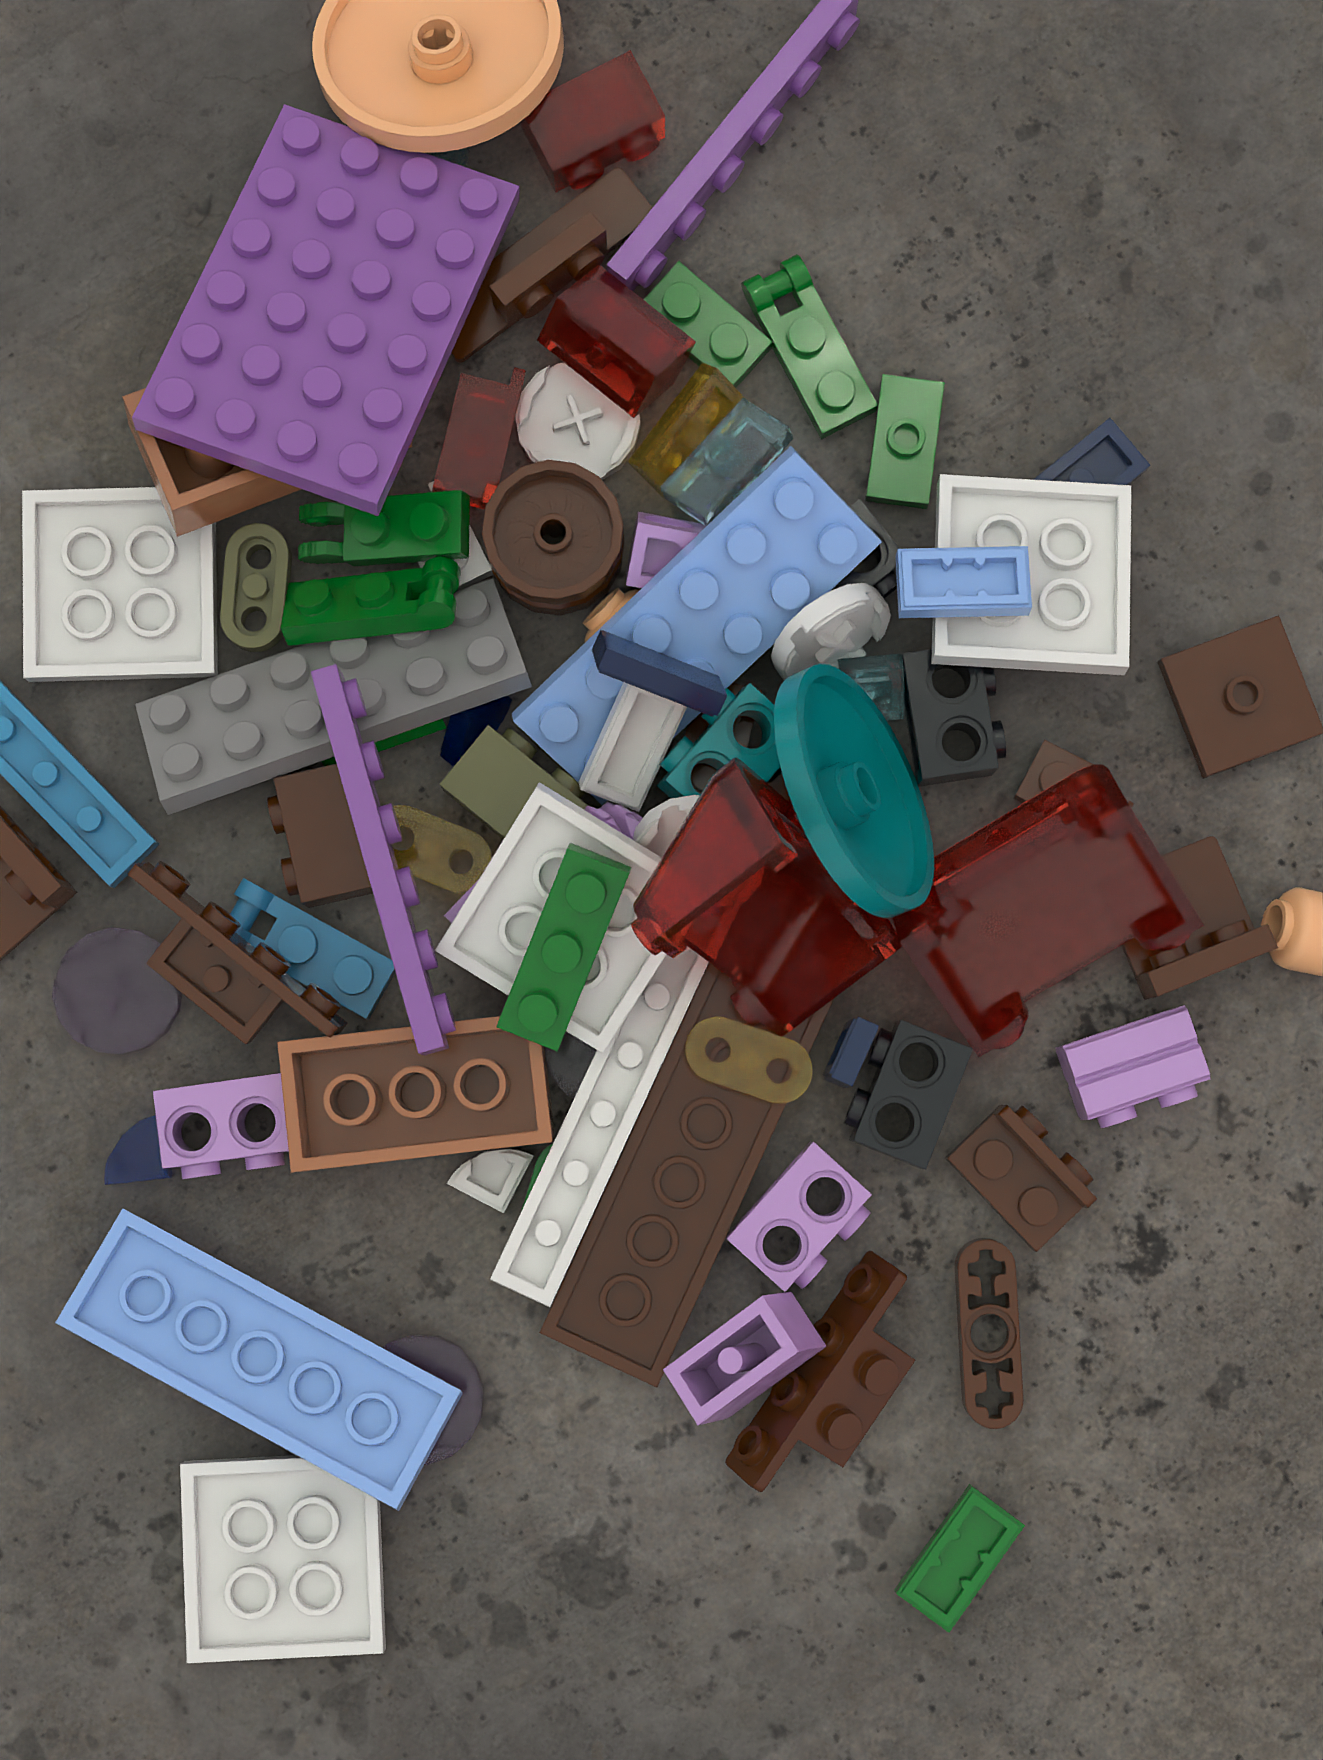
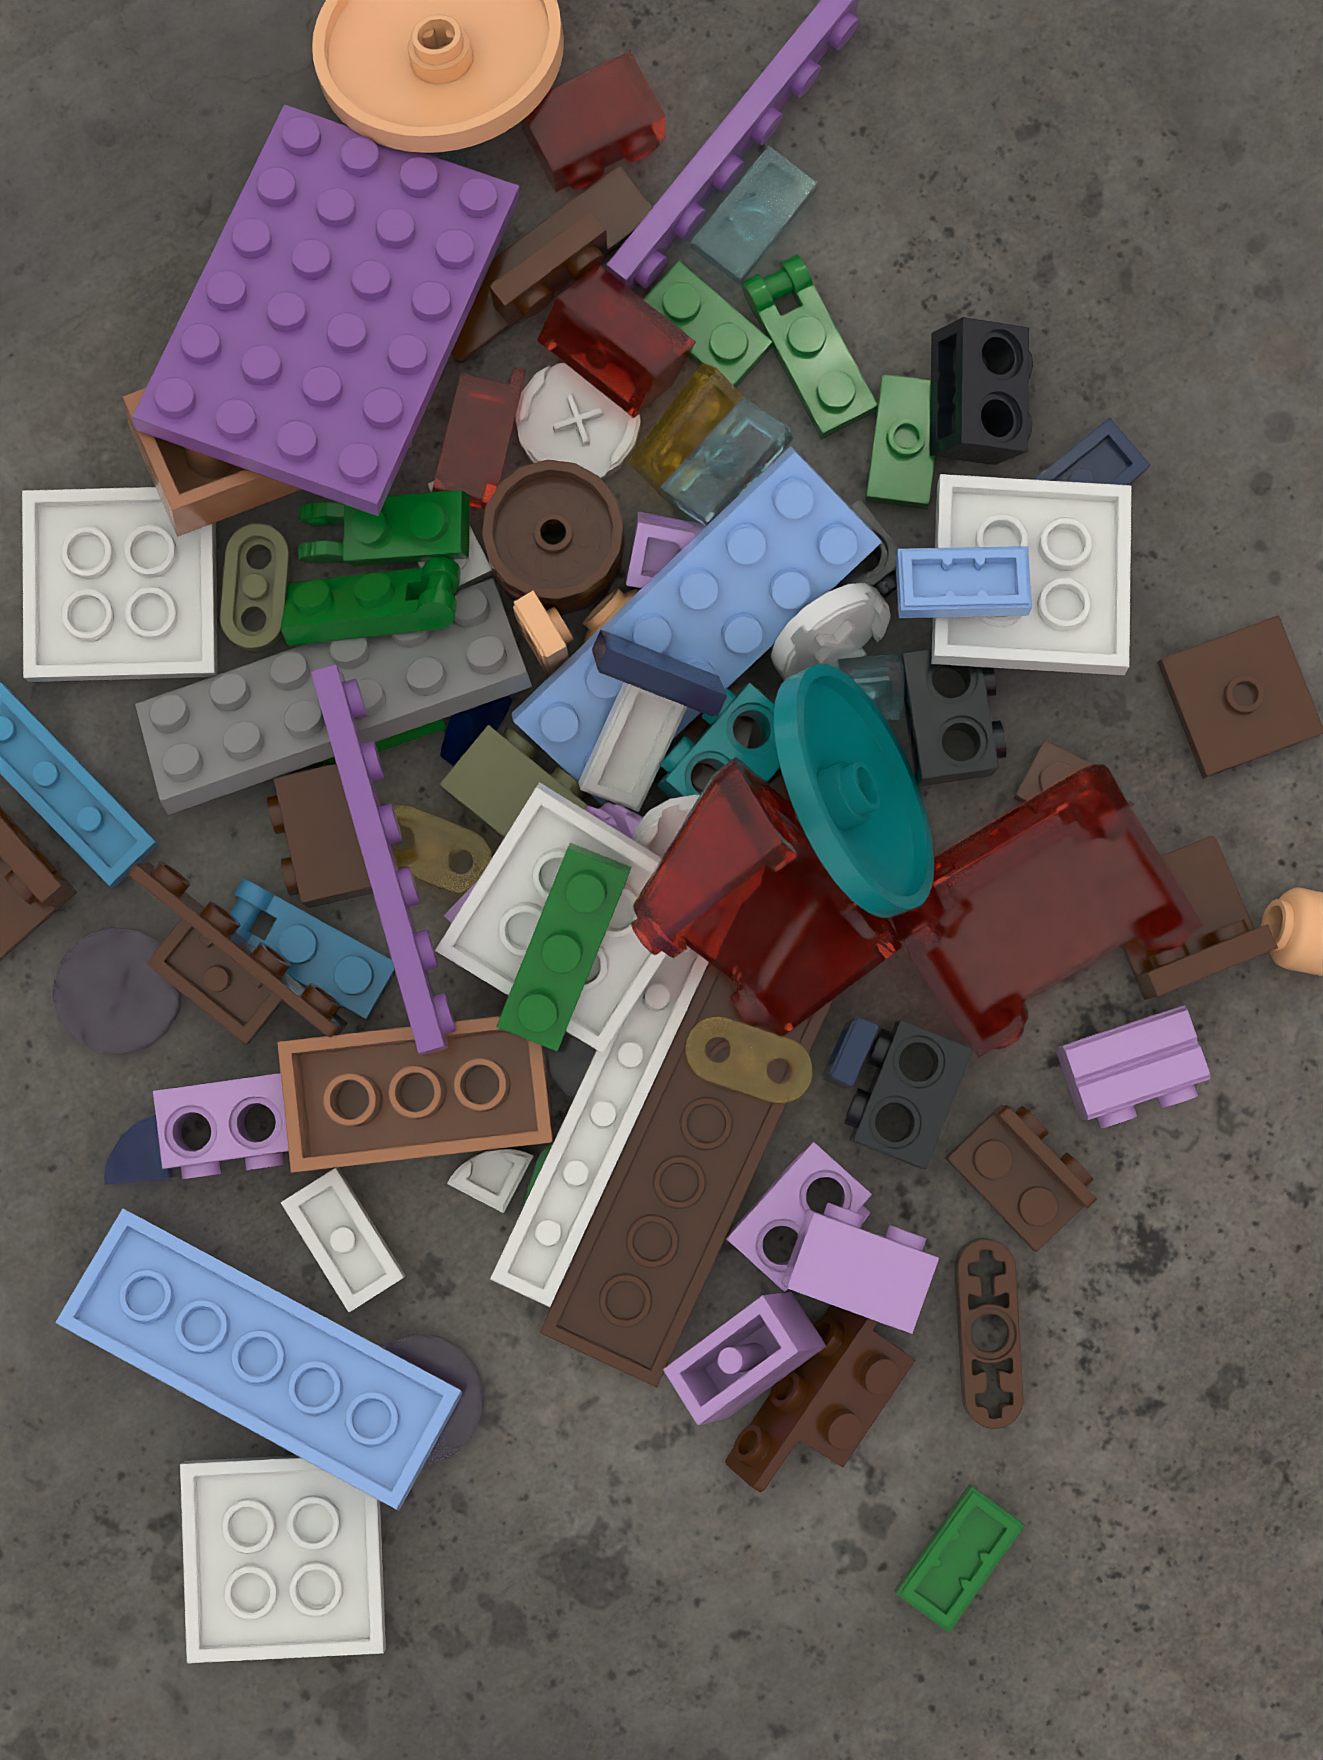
(343, 1239): none -> white plate
(543, 632): none -> light nougat plate
(754, 215): none -> clear light blue plate
(861, 1269): none -> lavender brick
(968, 389): none -> black brick

